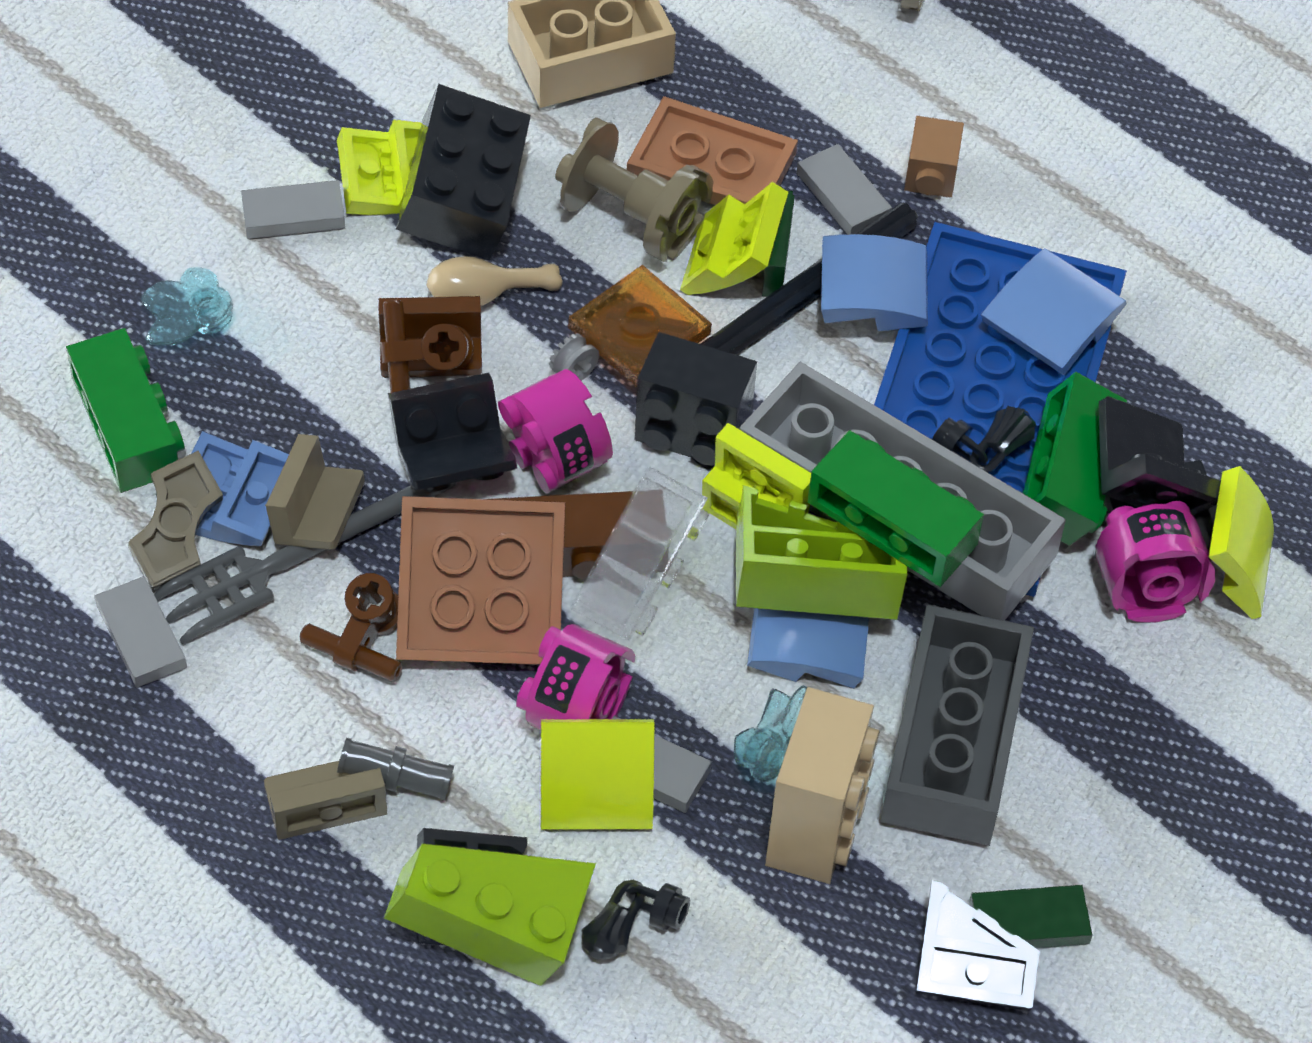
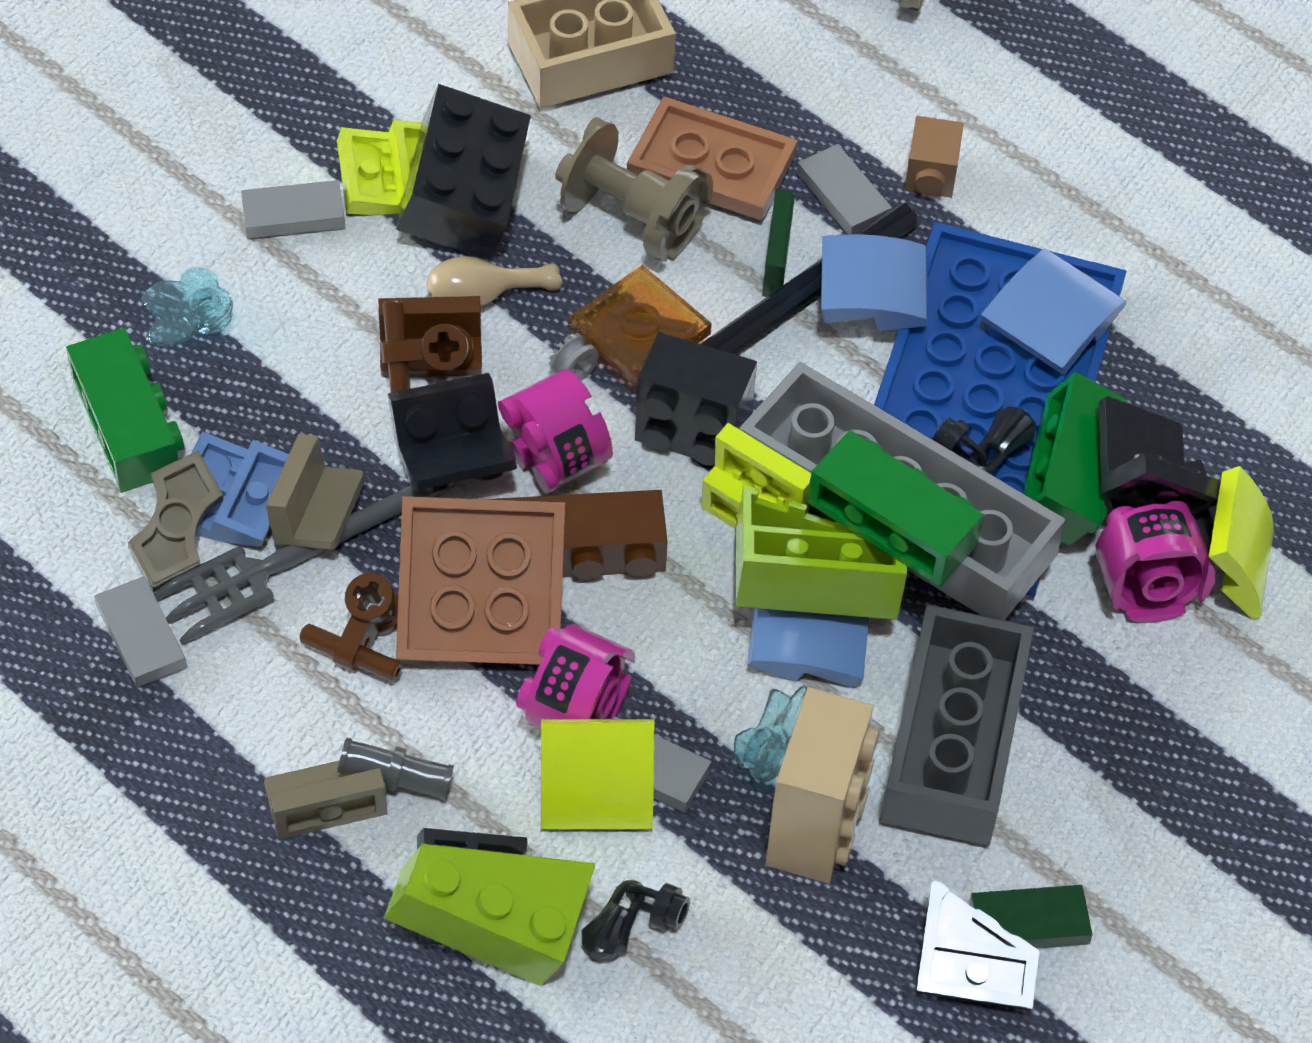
(641, 554): clear brick -> none
(734, 241): neon yellow slope -> none

